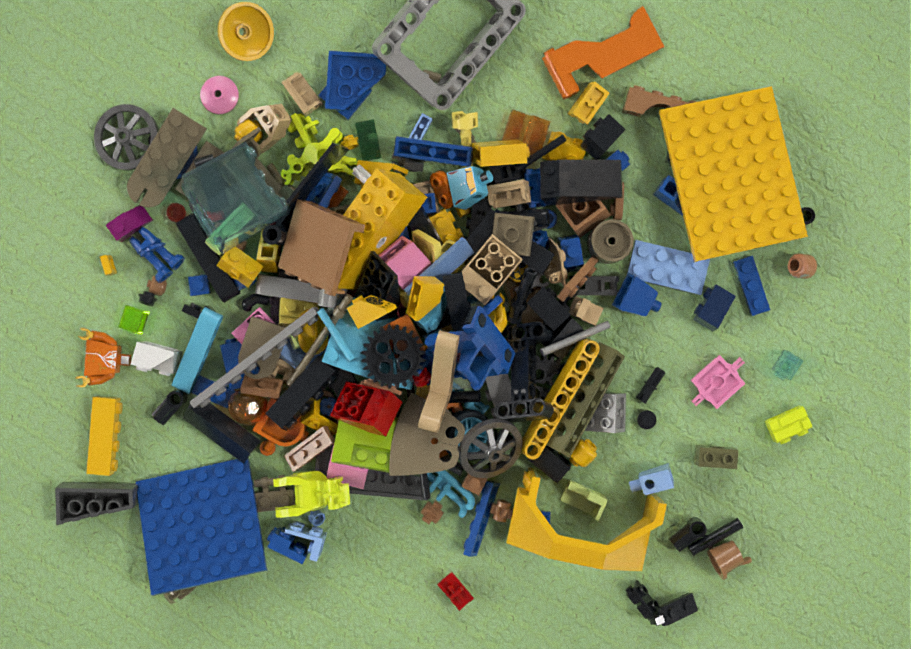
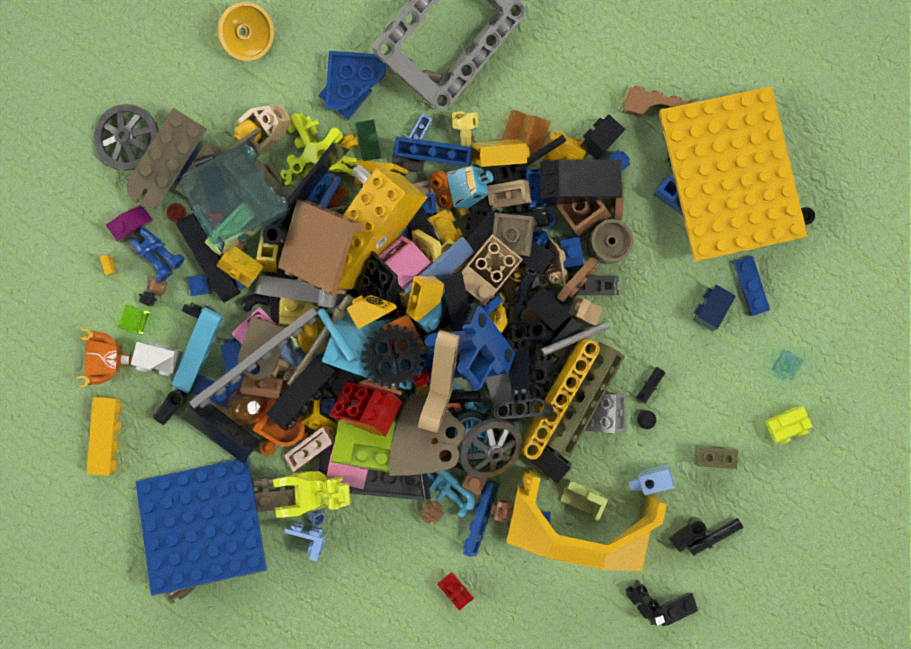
(88, 499): dark grey wedge -> none
(226, 101): bright pink dish -> none
(284, 544): blue plate -> none
(302, 93): tan hinge -> none
(583, 453): yellow head -> none
(588, 102): yellow hinge -> none
(603, 56): orange door -> none
(636, 297): blue torso -> none
(667, 267): light blue plate -> none
(717, 381): bright pink plate -> none
(726, 558): medium nougat hat -> none
(802, 266): nougat head -> none

